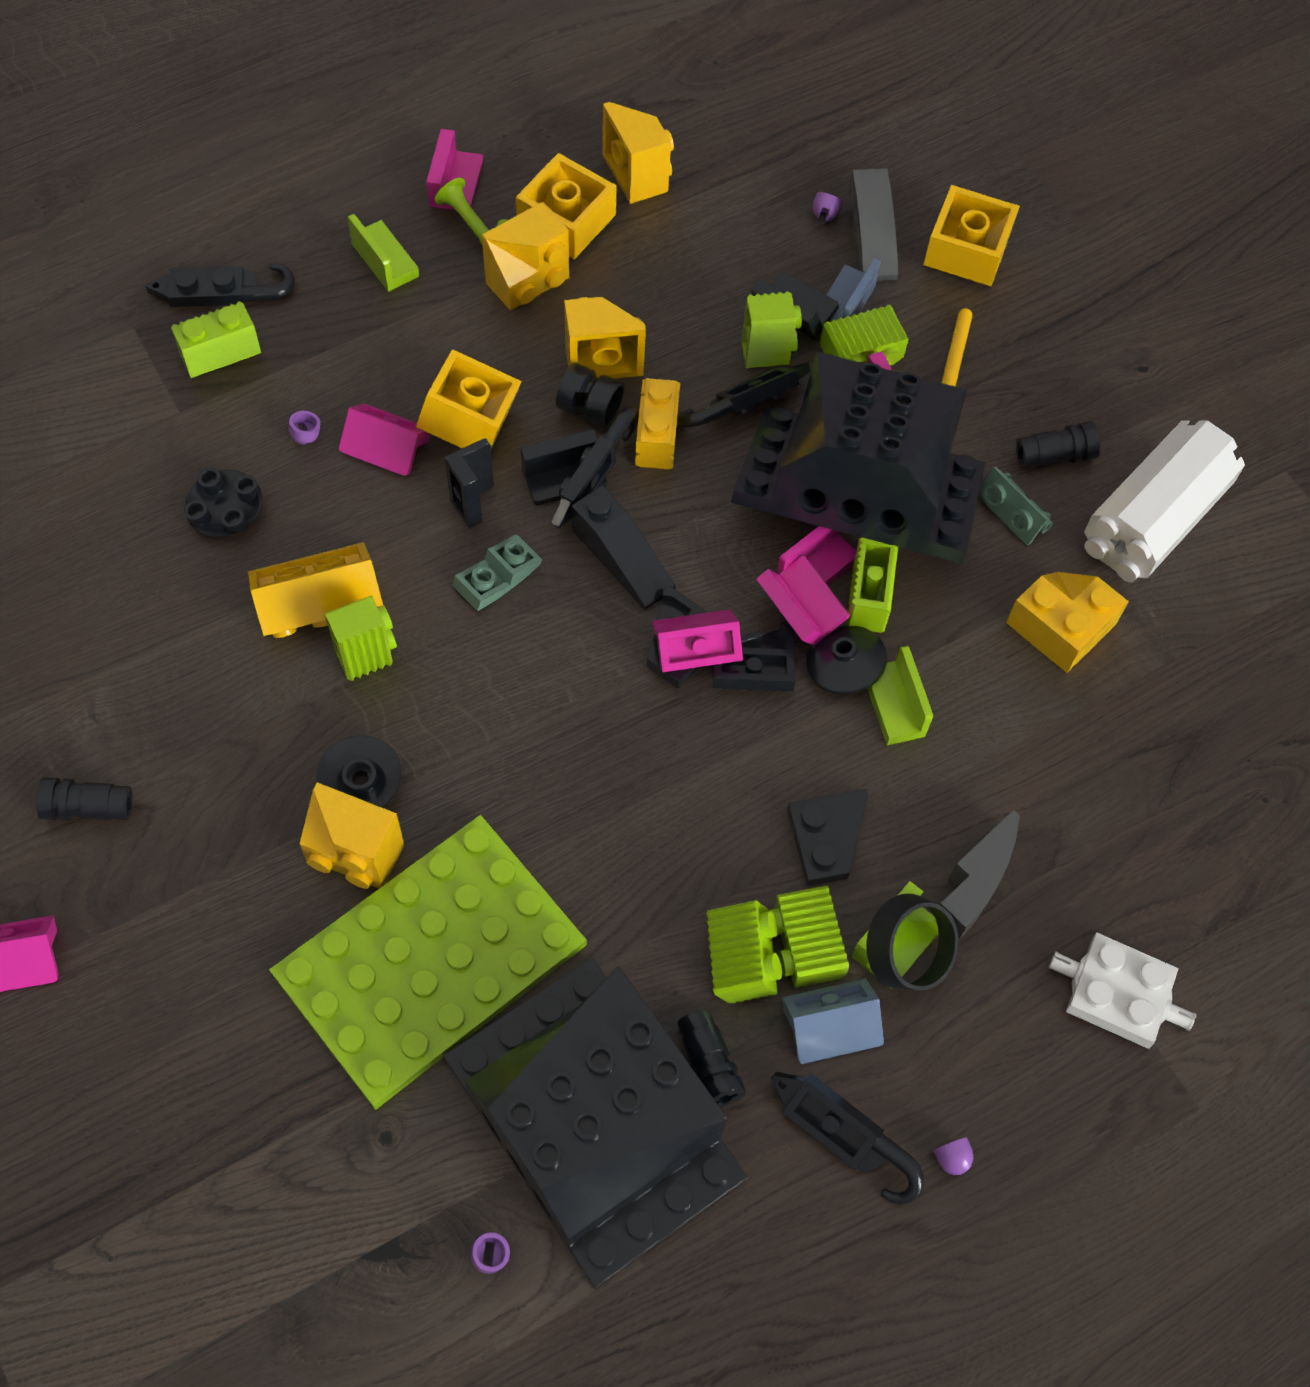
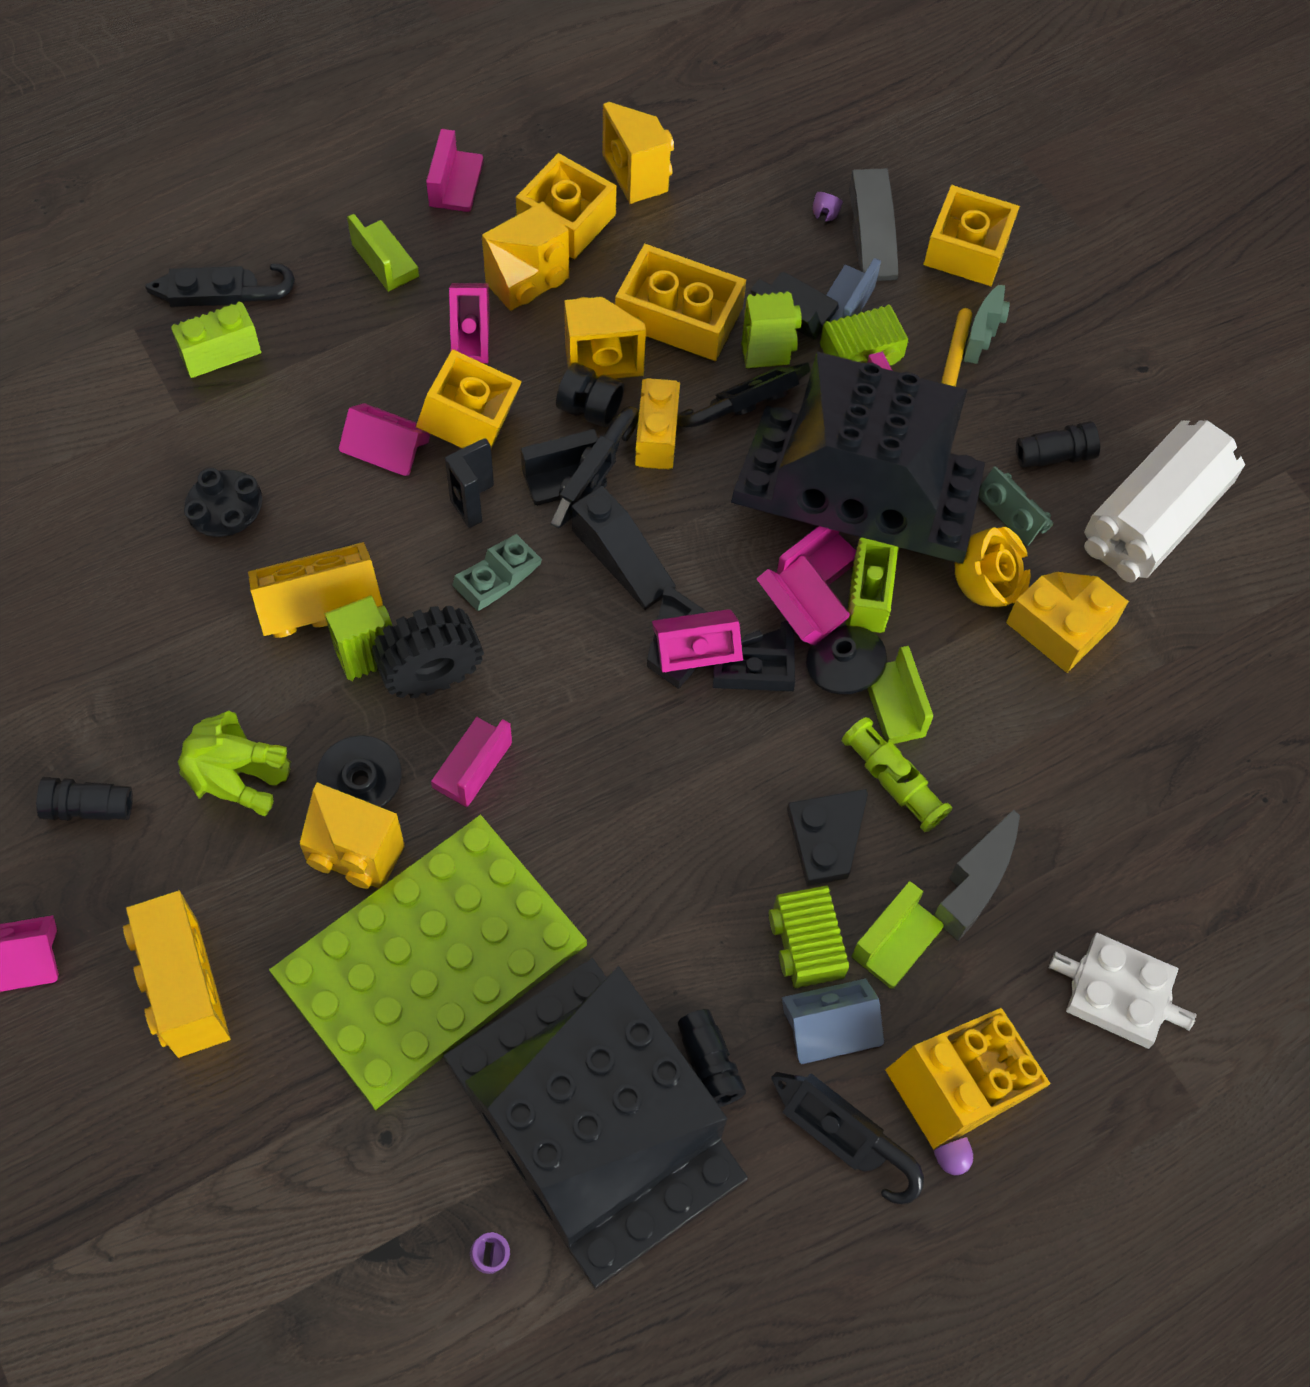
(175, 975): none -> yellow brick
(220, 751): none -> lime piece
(310, 425): medium lavender hinge -> none
(427, 651): none -> black tyre
(453, 195): lime piece -> none
(470, 319): none -> dark pink slope
(472, 760): none -> dark pink panel
(682, 301): none -> yellow brick
(743, 951): lime brick -> none
(882, 935): black tyre -> none
(892, 769): none -> lime piece
(966, 1076): none -> yellow slope
(985, 325): none -> sand green slope
(993, 568): none -> yellow cylinder

